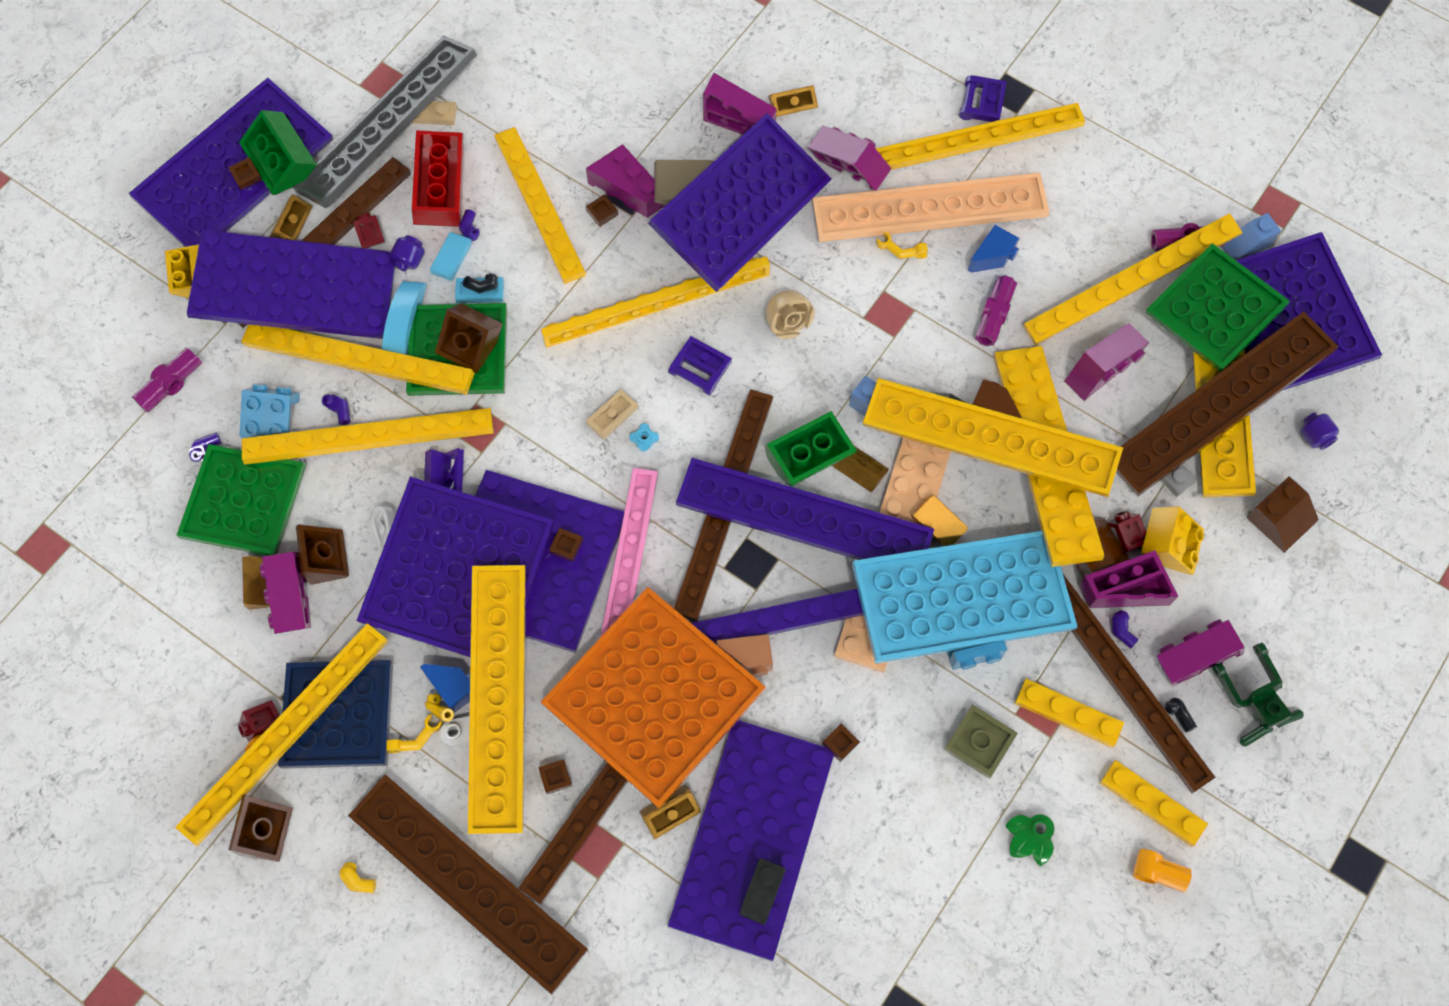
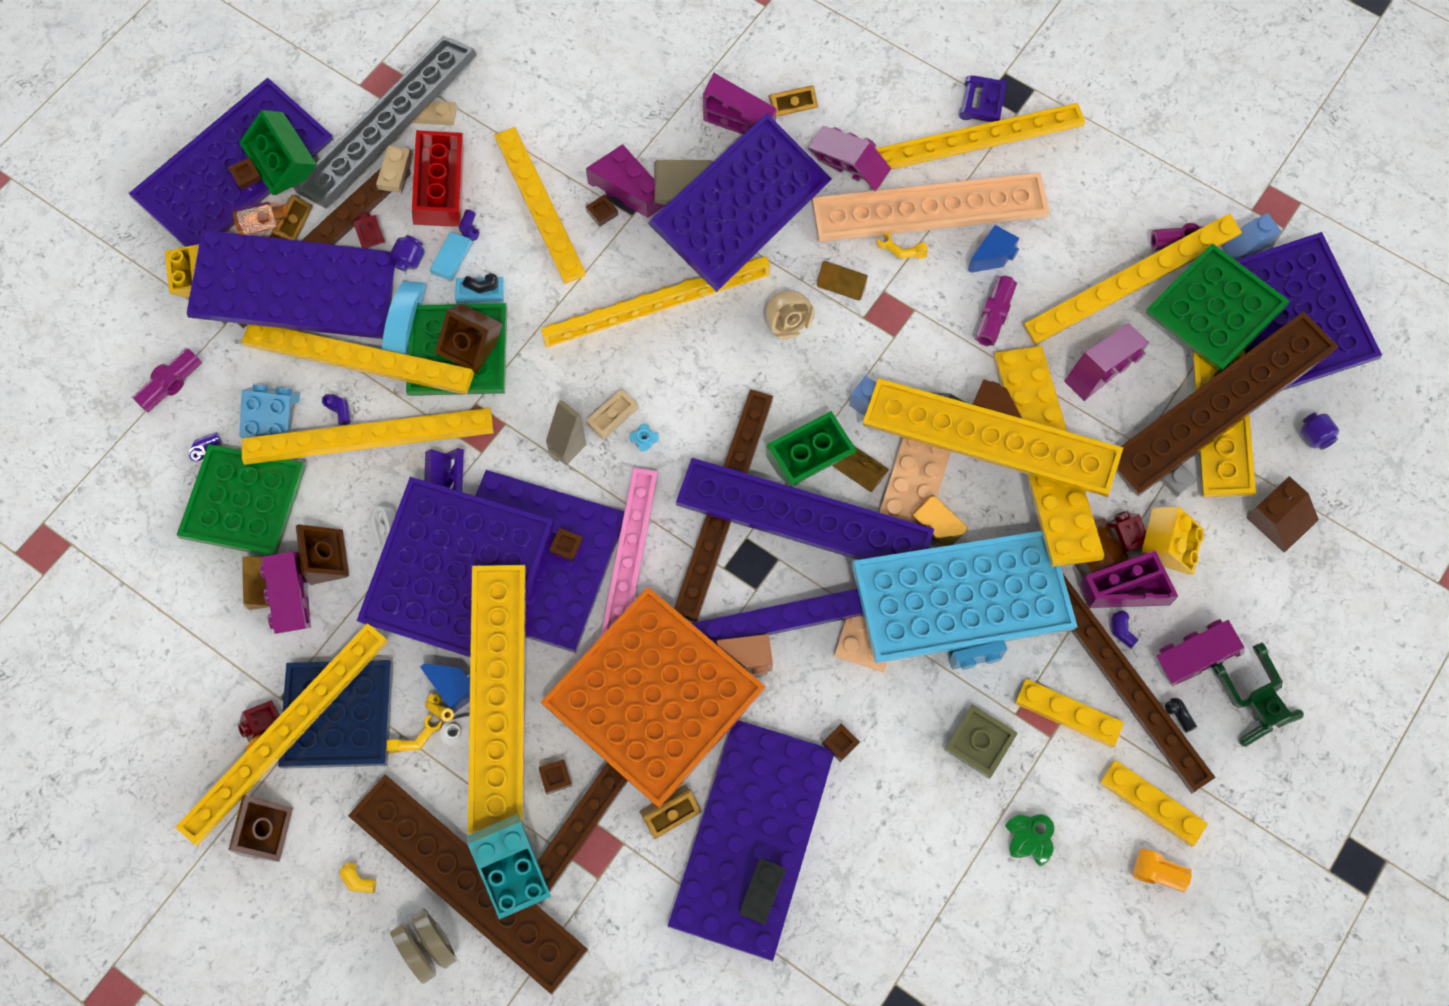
(246, 217): none -> clear orange torso
(394, 169): none -> tan plate
(419, 948): none -> dark tan wheel
(508, 866): none -> teal slope
(565, 434): none -> dark tan slope
(704, 359): dark purple plate -> none
(842, 280): none -> pearl gold slope

